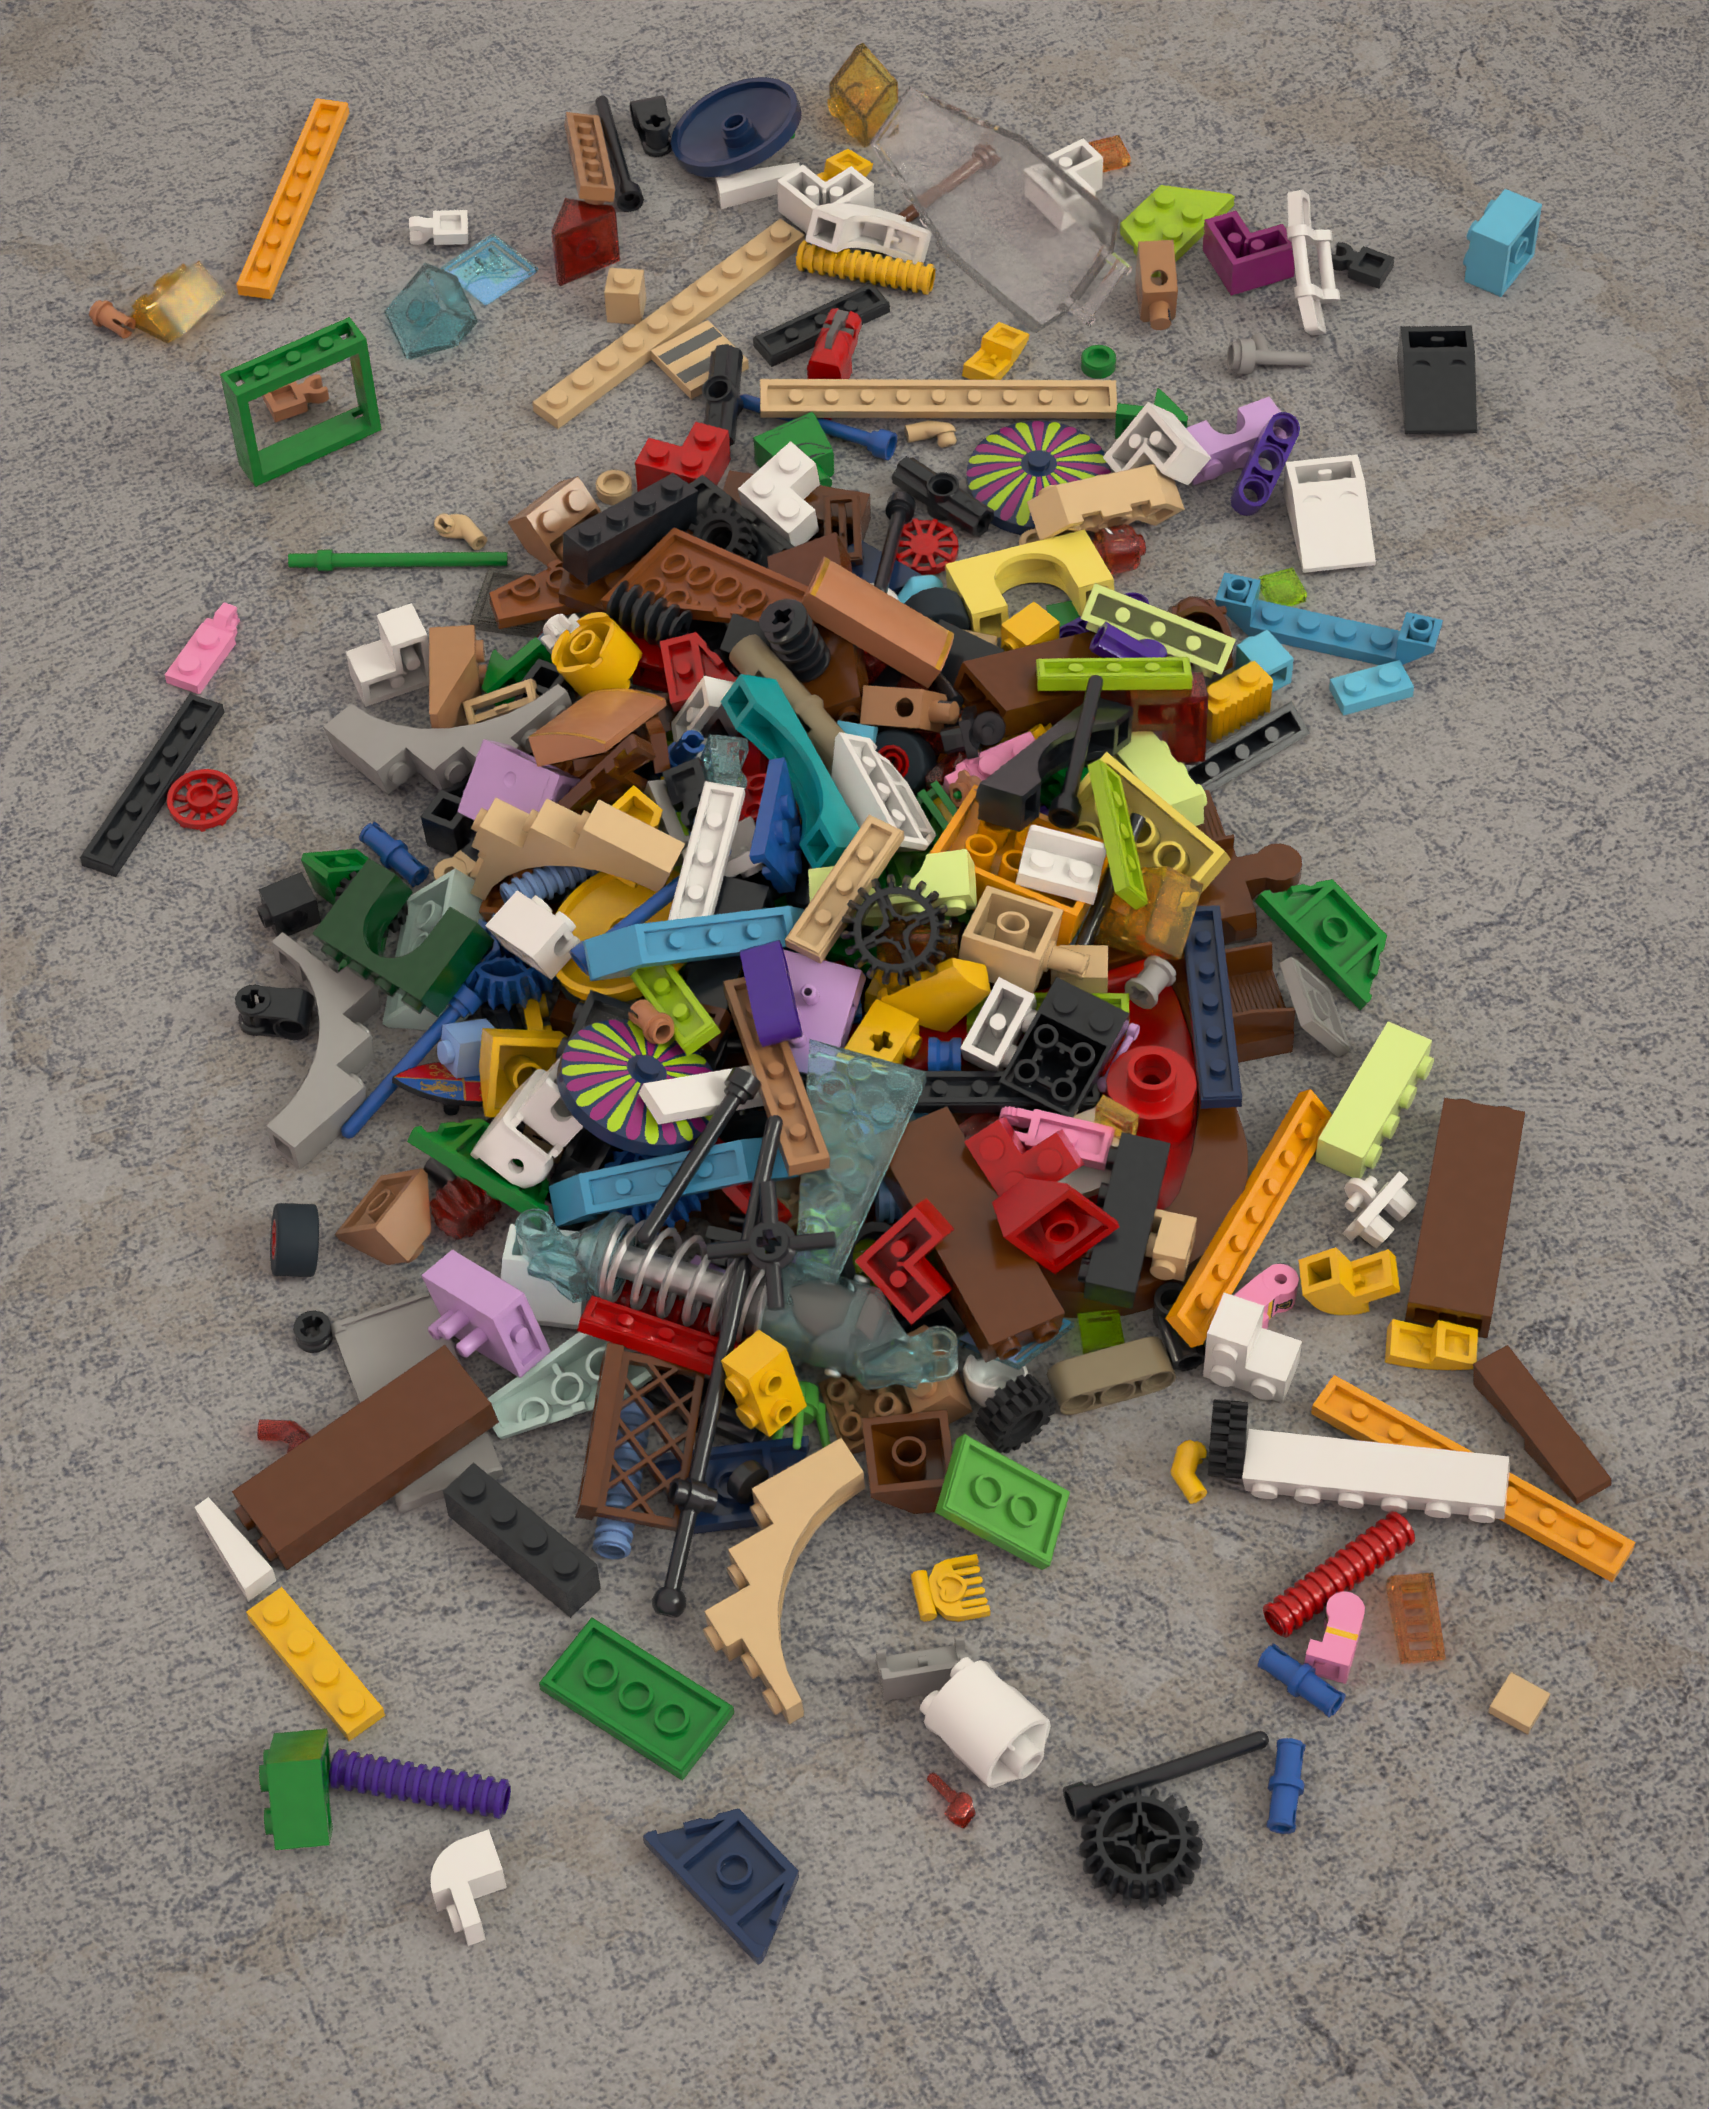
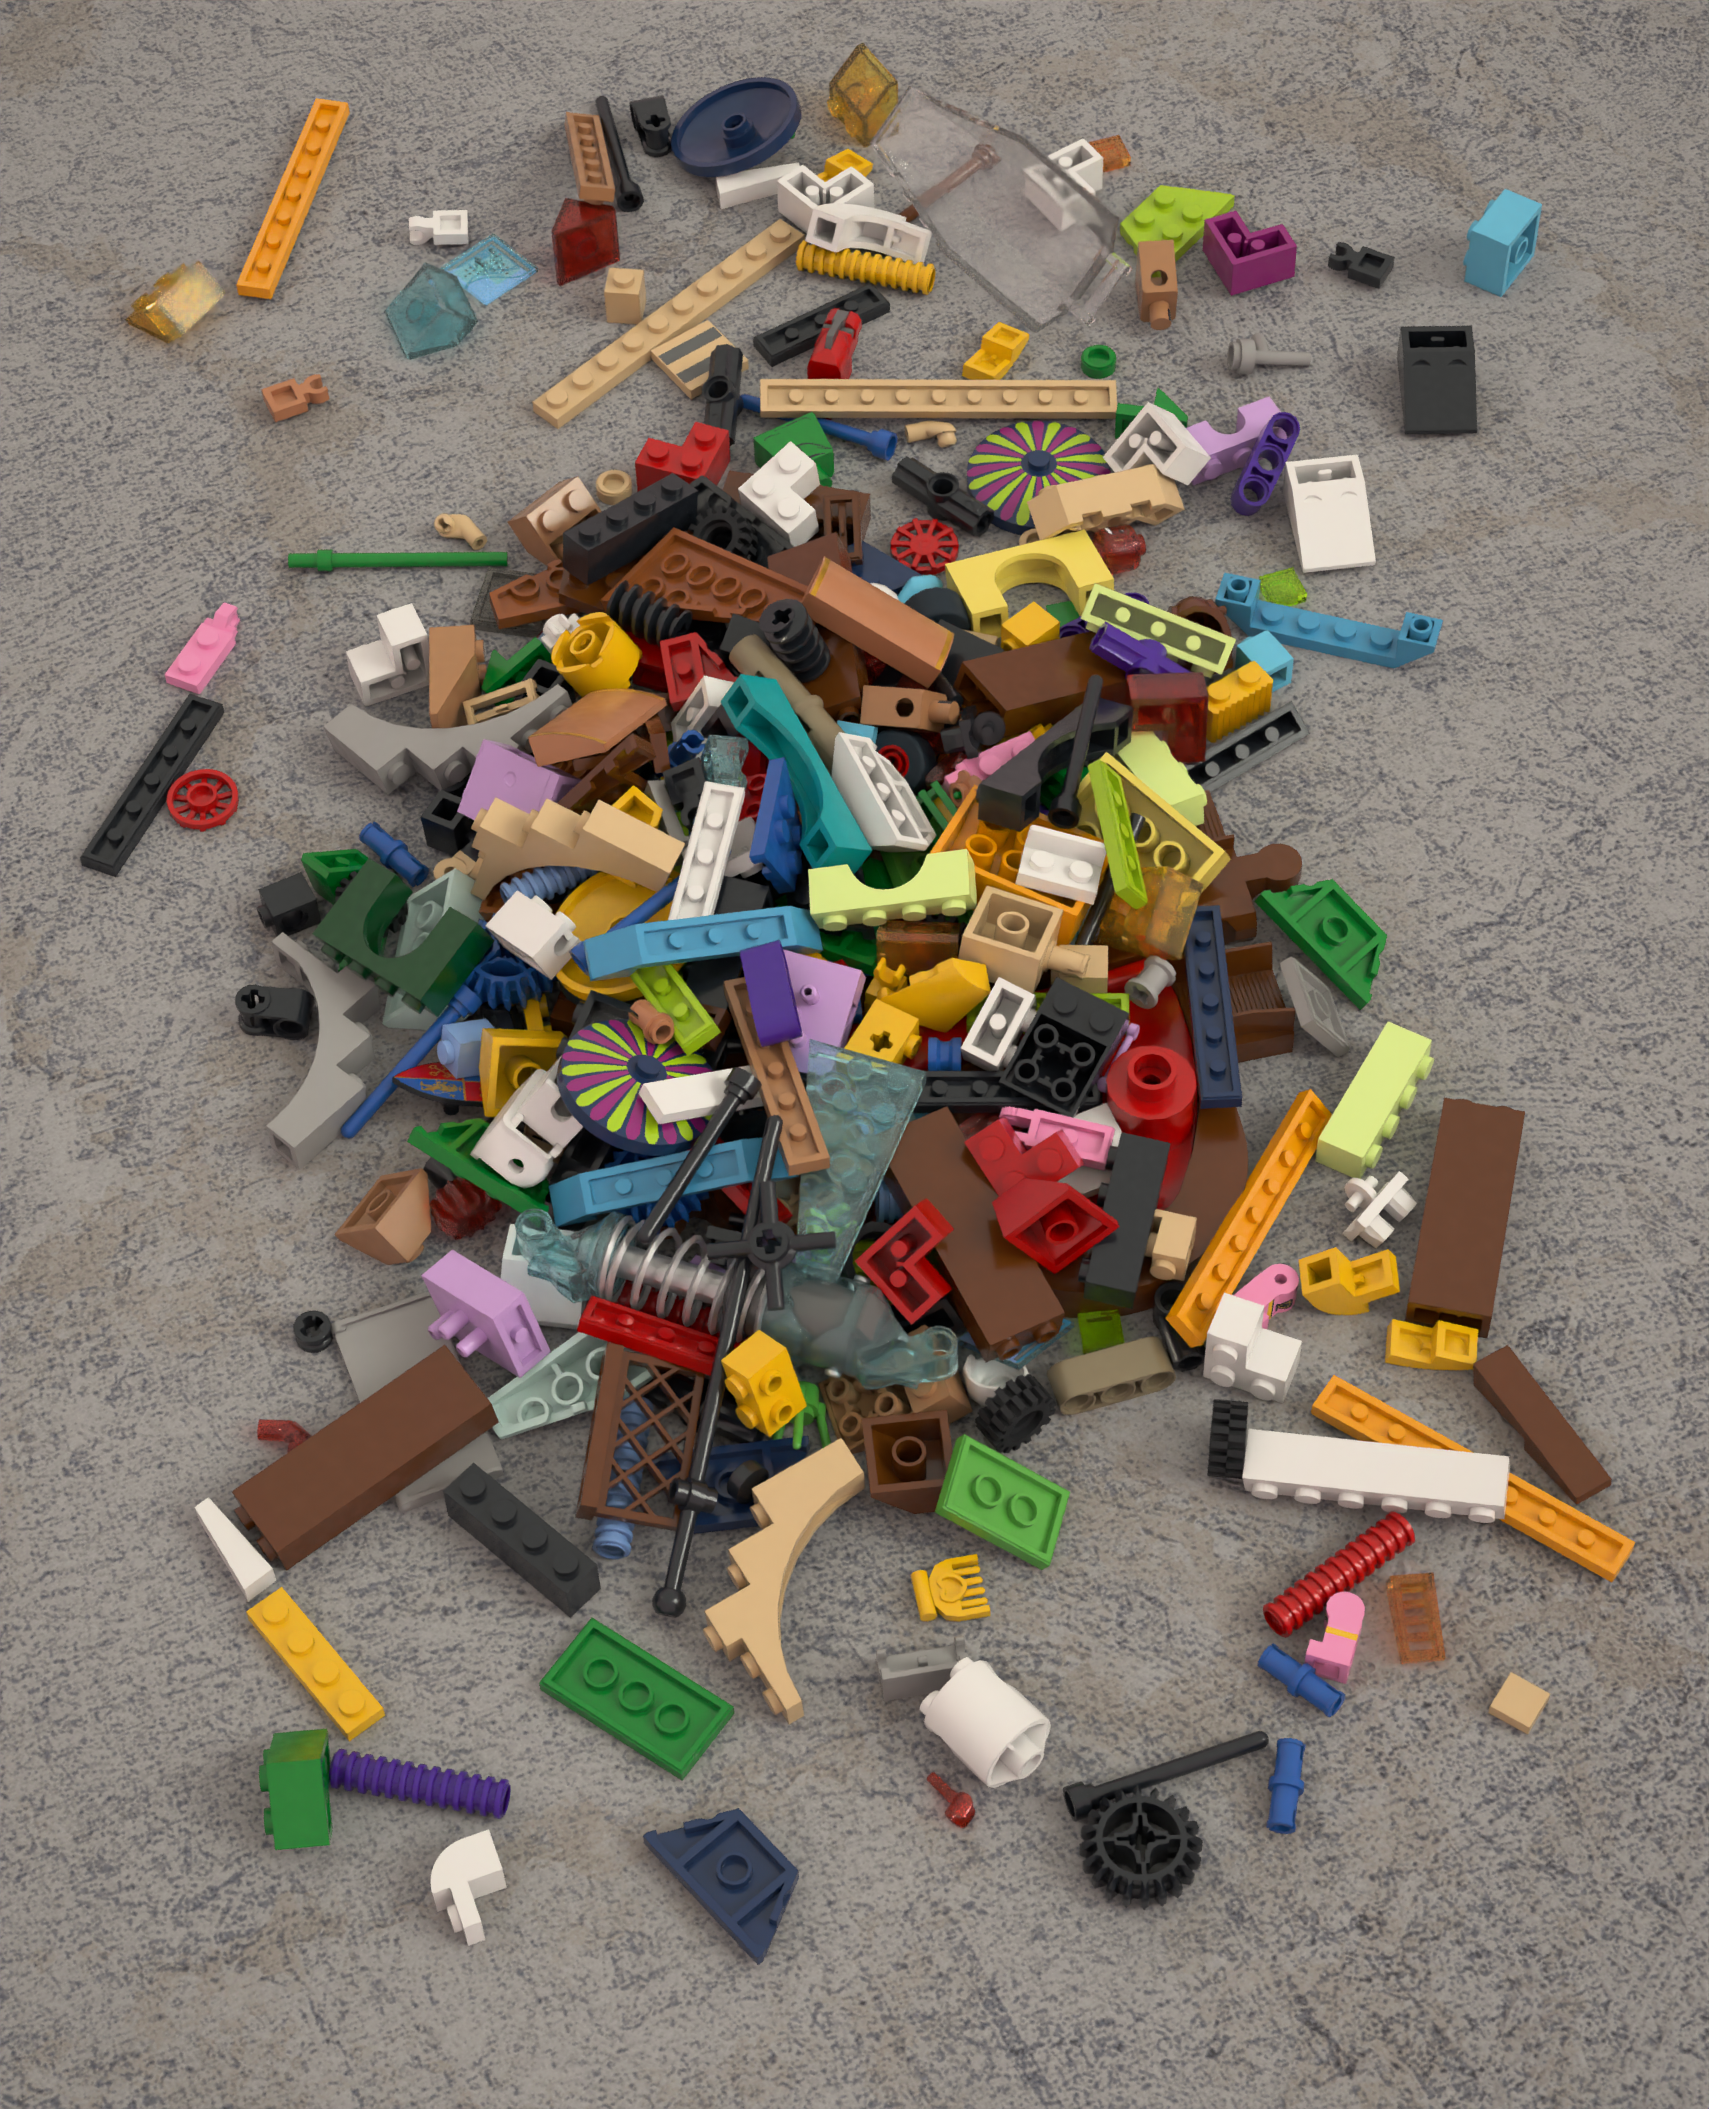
(106, 315): nougat pin -> none
(285, 367): green window -> none
(294, 1240): black wheel -> none
(858, 865): tan tile -> none
(881, 897): black gear -> none
(899, 510): black piece -> none
(1117, 673): lime tile -> none
(1117, 1116): clear yellow tile -> none
(1183, 1469): yellow arm -> none
(1301, 234): white bar -> none
(1371, 687): medium azure plate -> none

